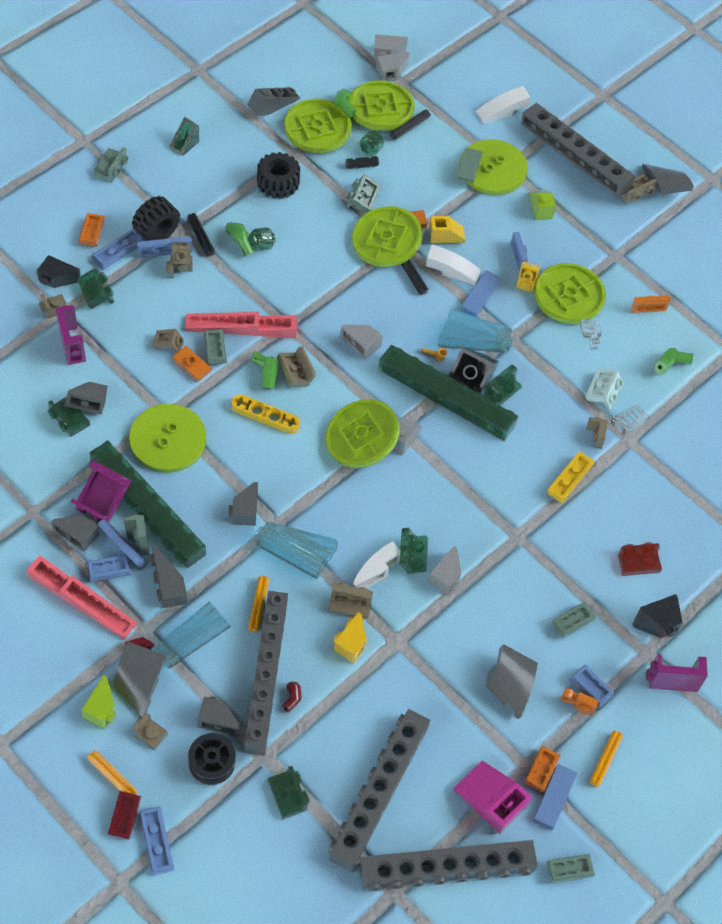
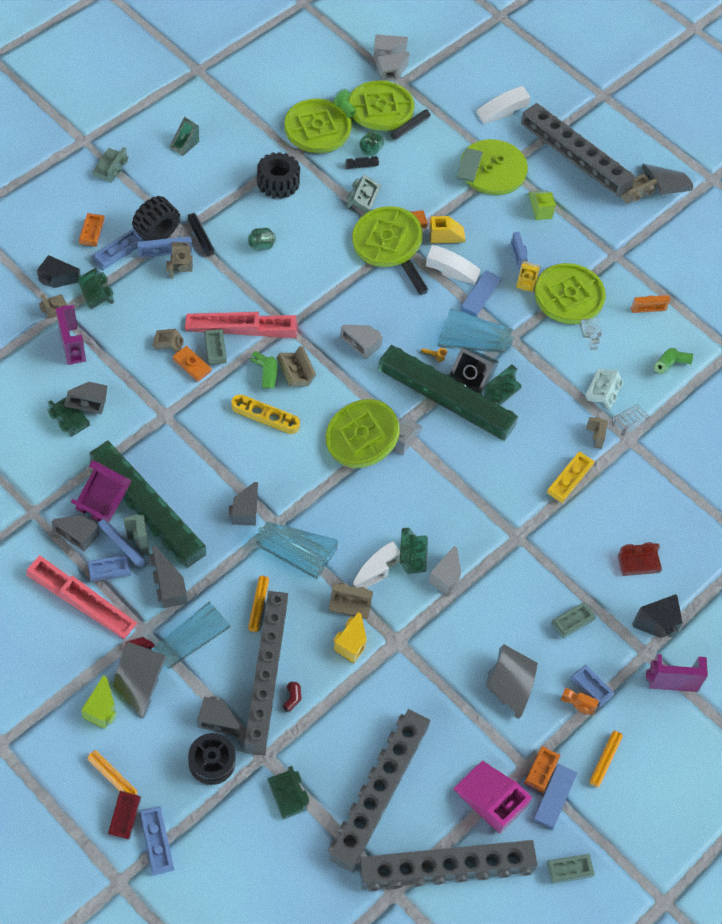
(149, 731): dark tan bracket -> none
(167, 438): lime plate -> none
(240, 236): bright green arm -> none
(268, 100): dark grey slope -> none

